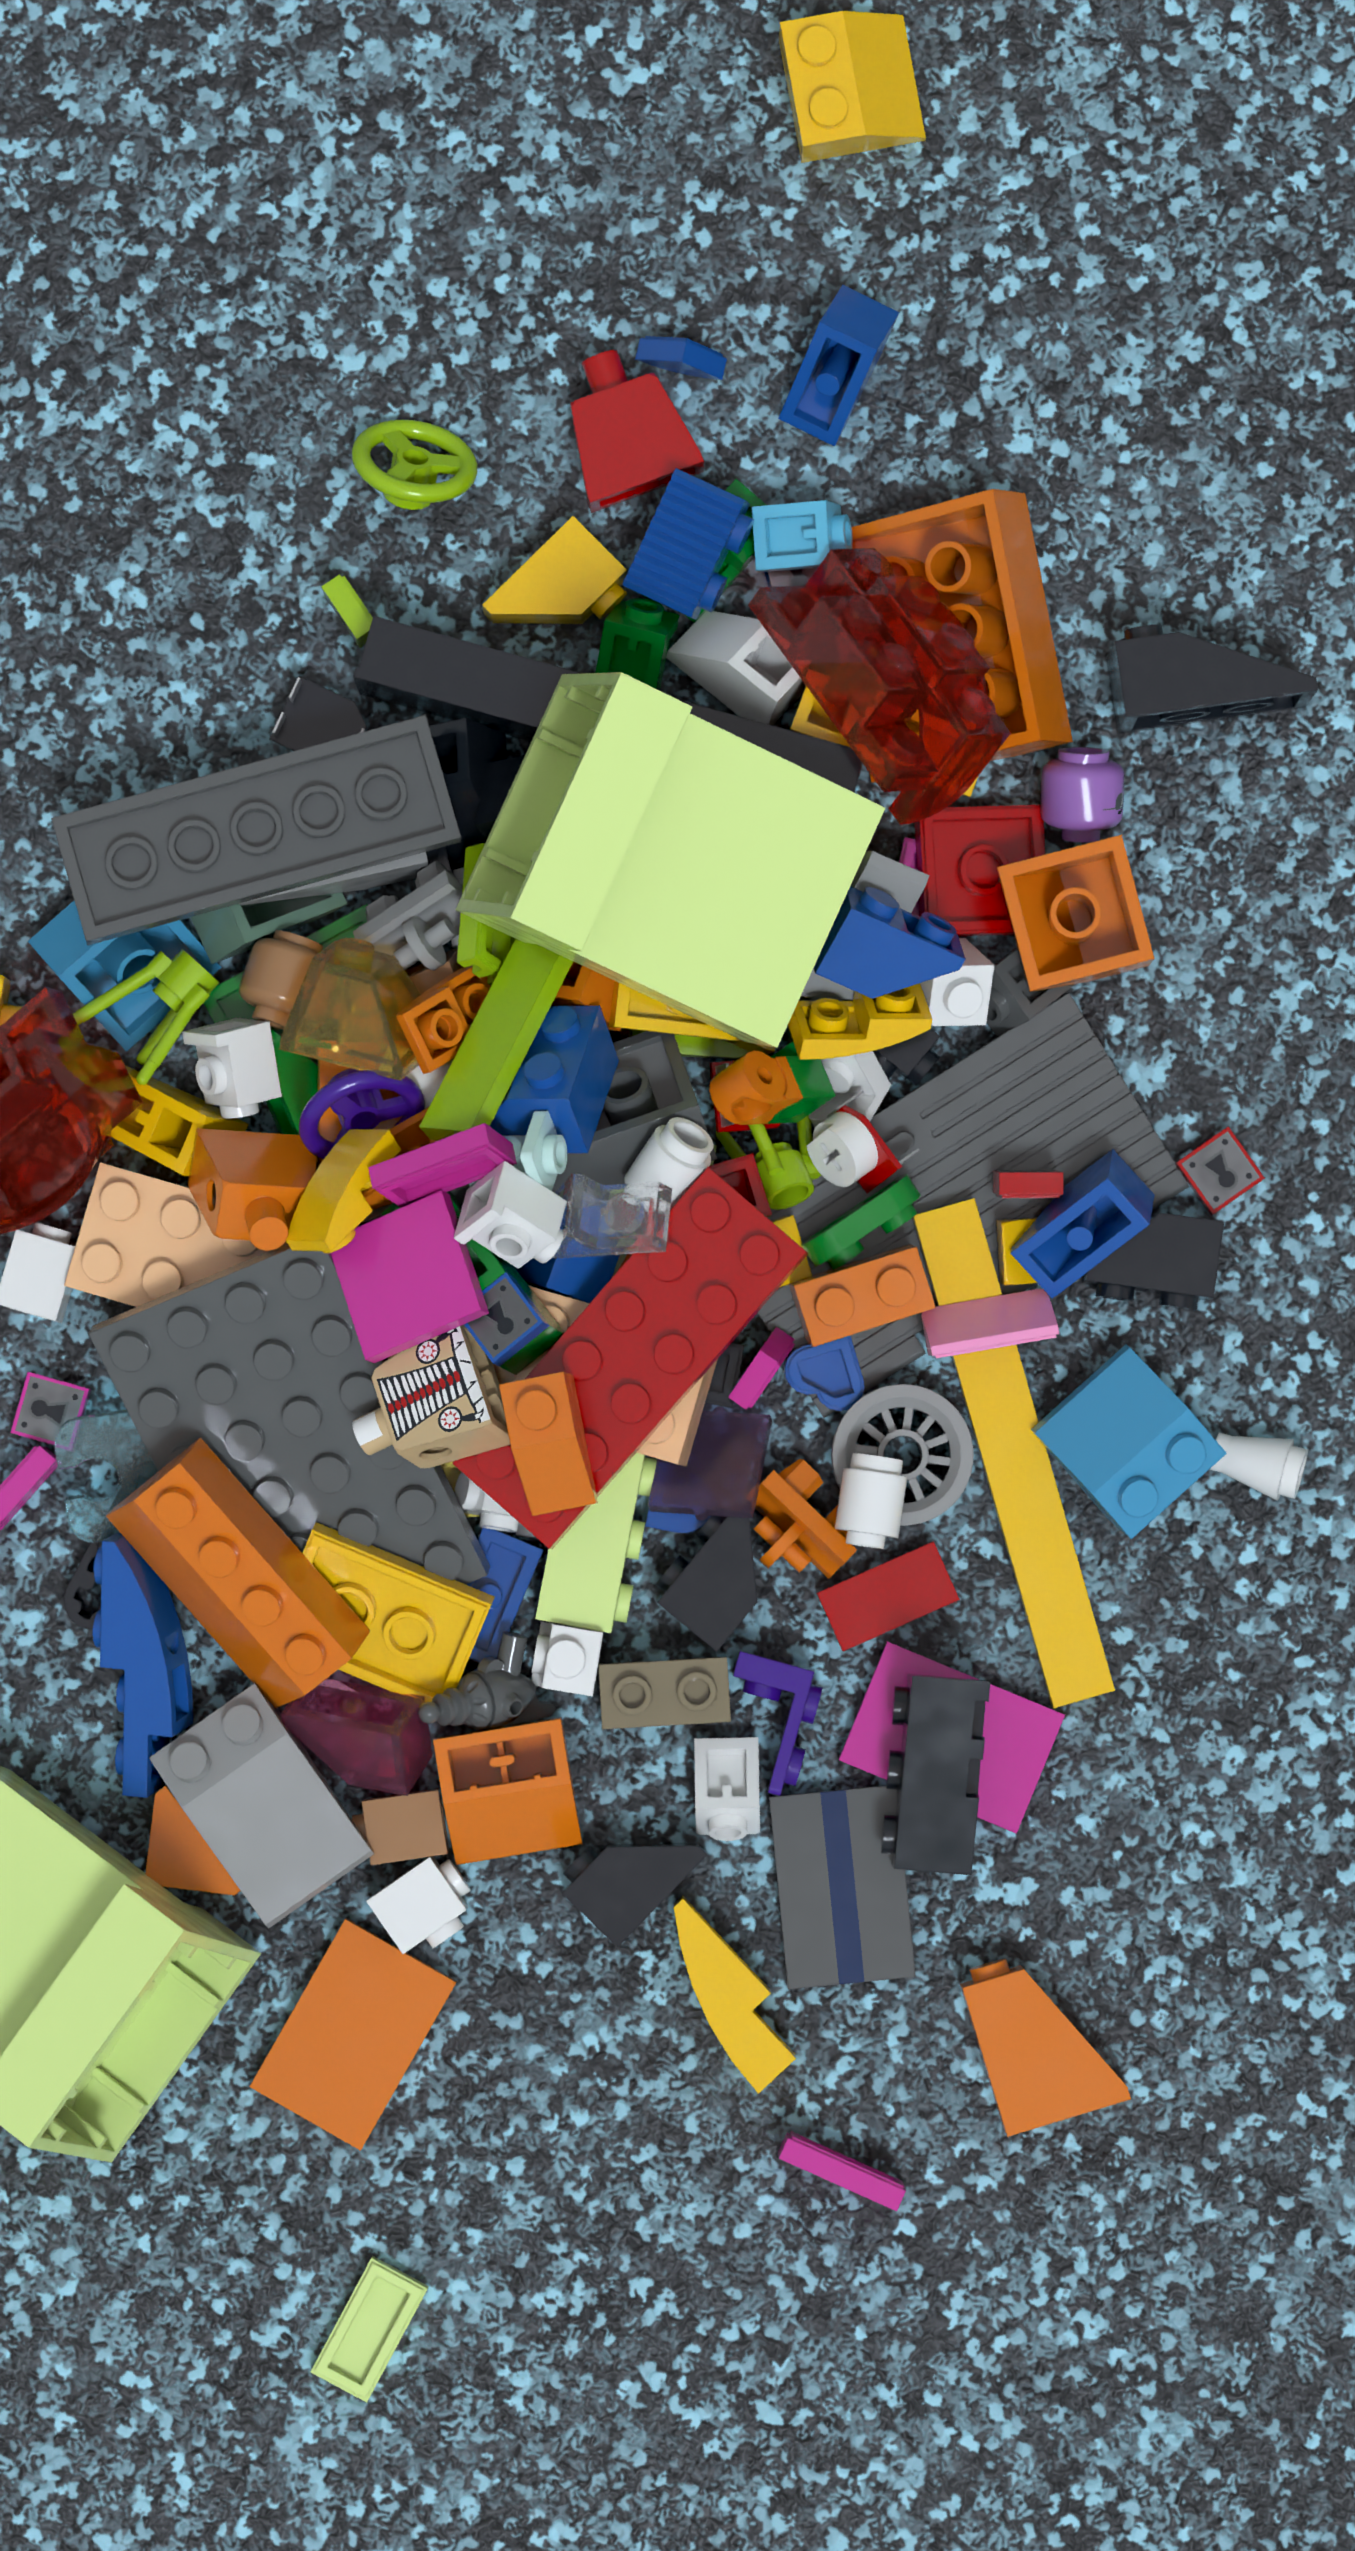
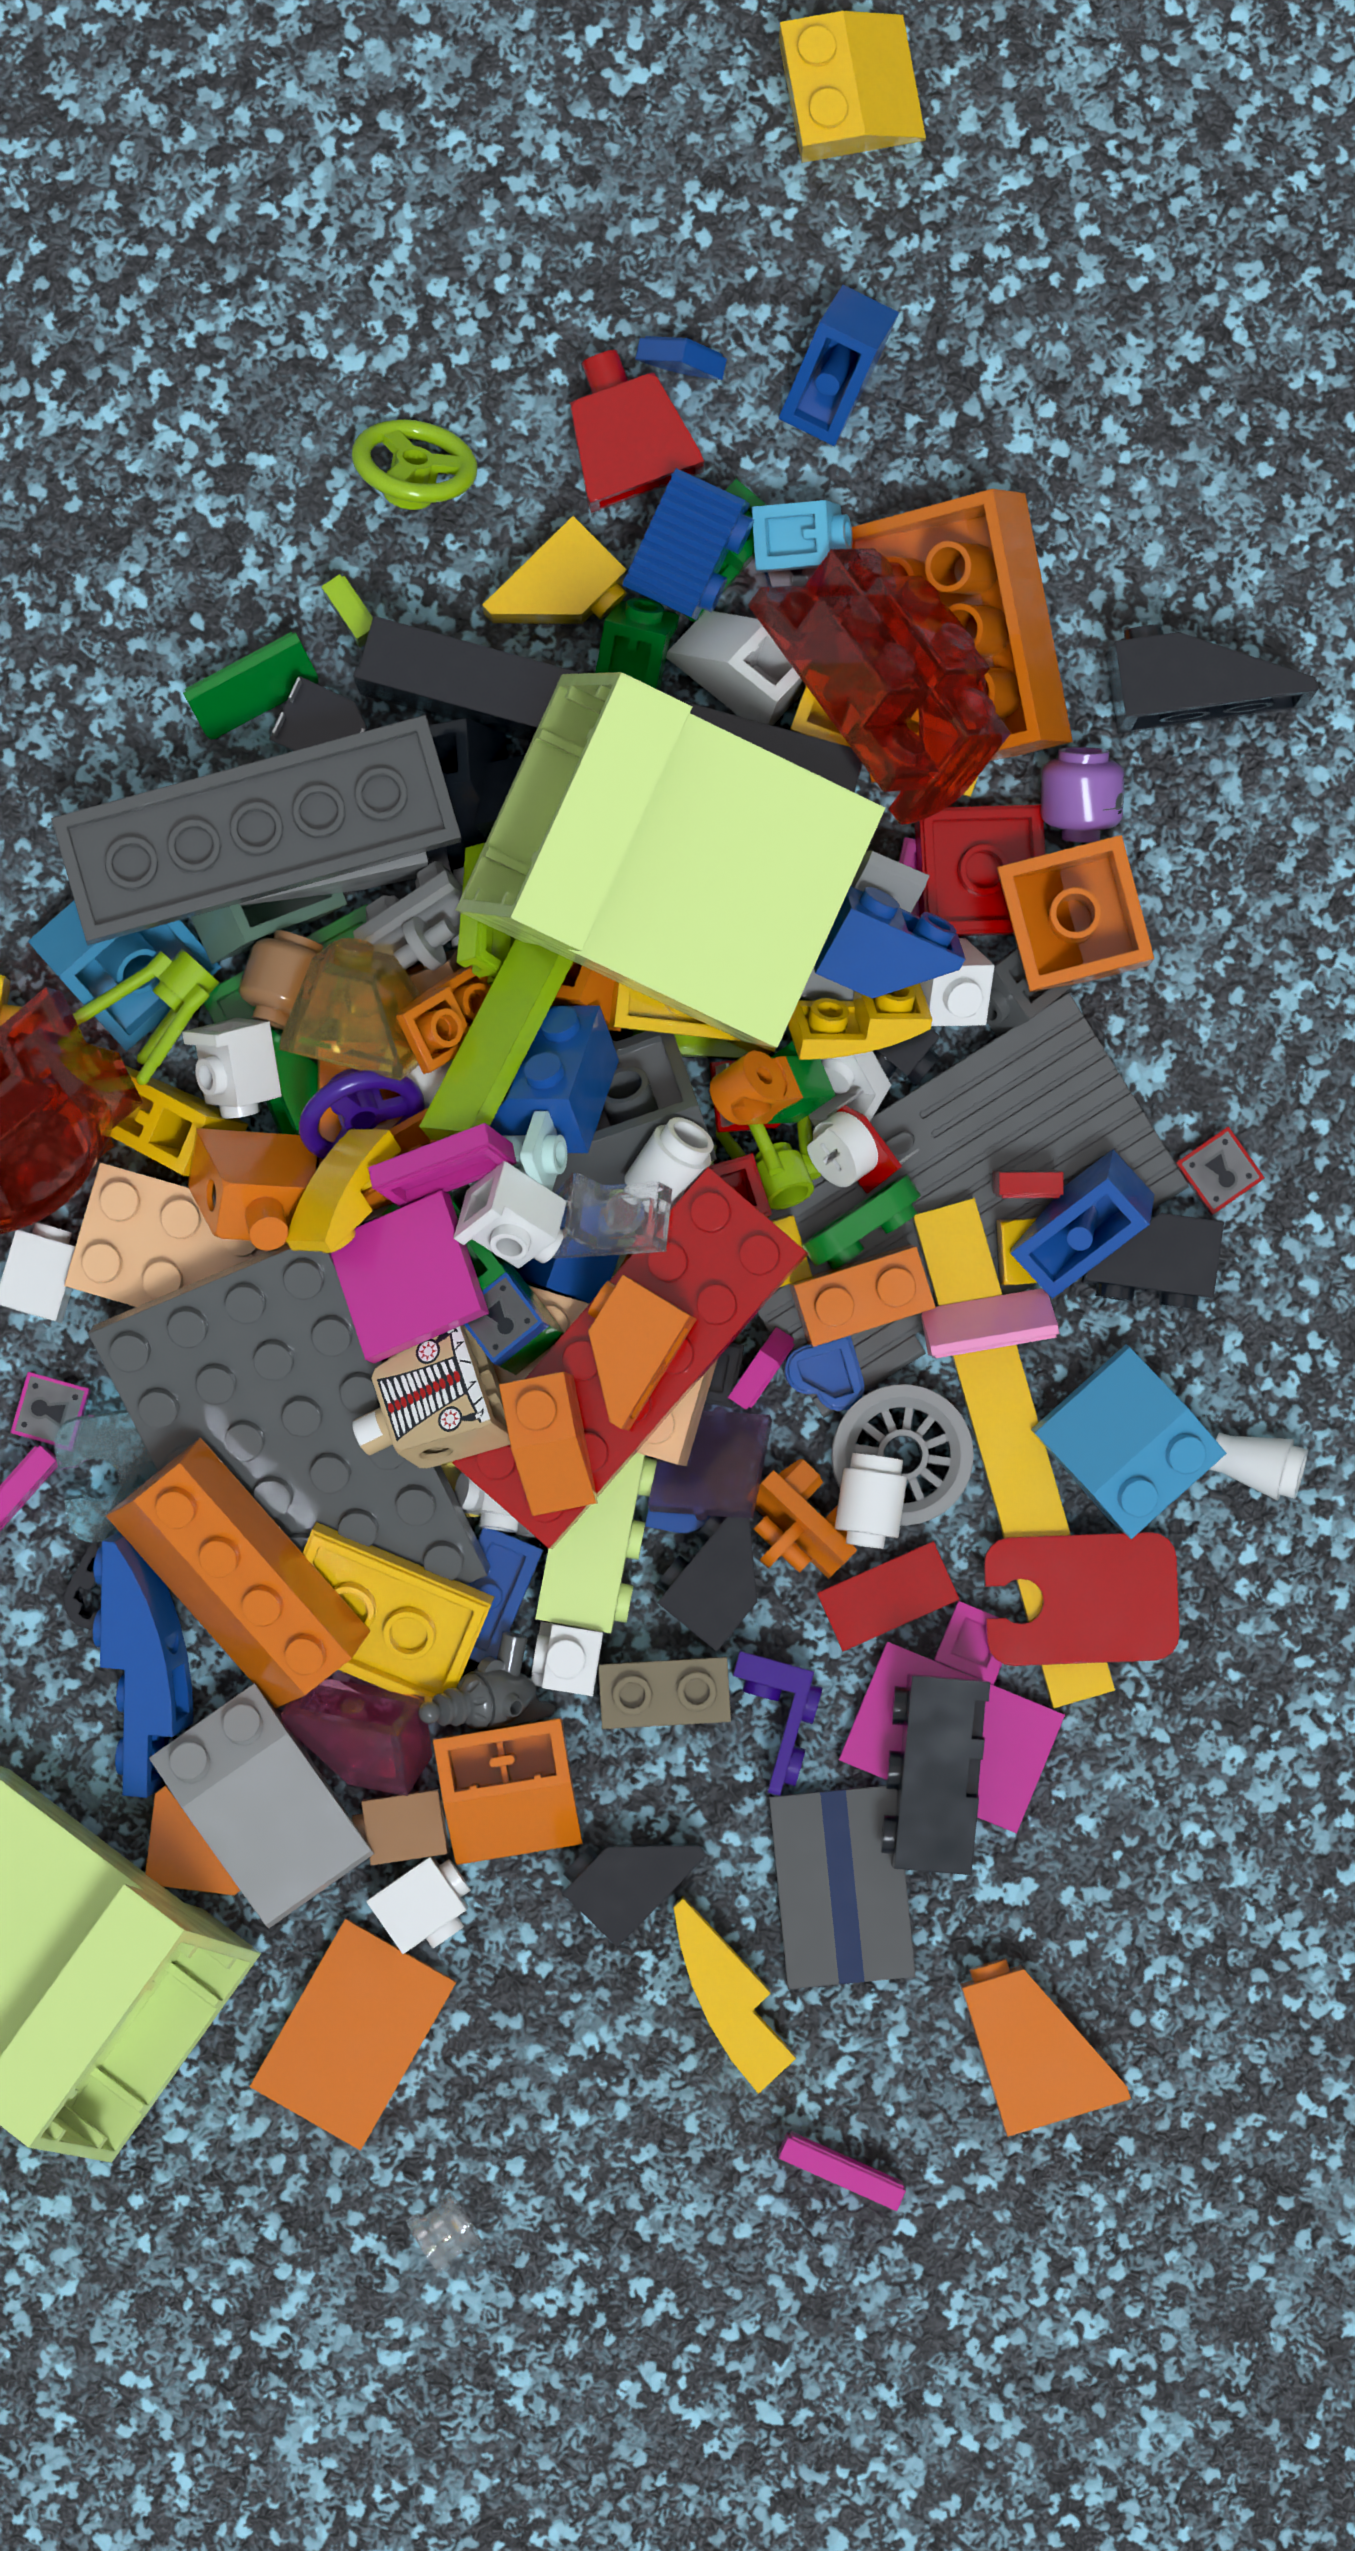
(249, 686): none -> green slope
(369, 2329): yellowish green tile -> none
(445, 2232): none -> clear wheel
(633, 1344): none -> orange slope
(727, 1787): white bracket -> none
(965, 1644): none -> dark pink tile
(1099, 1595): none -> red piece

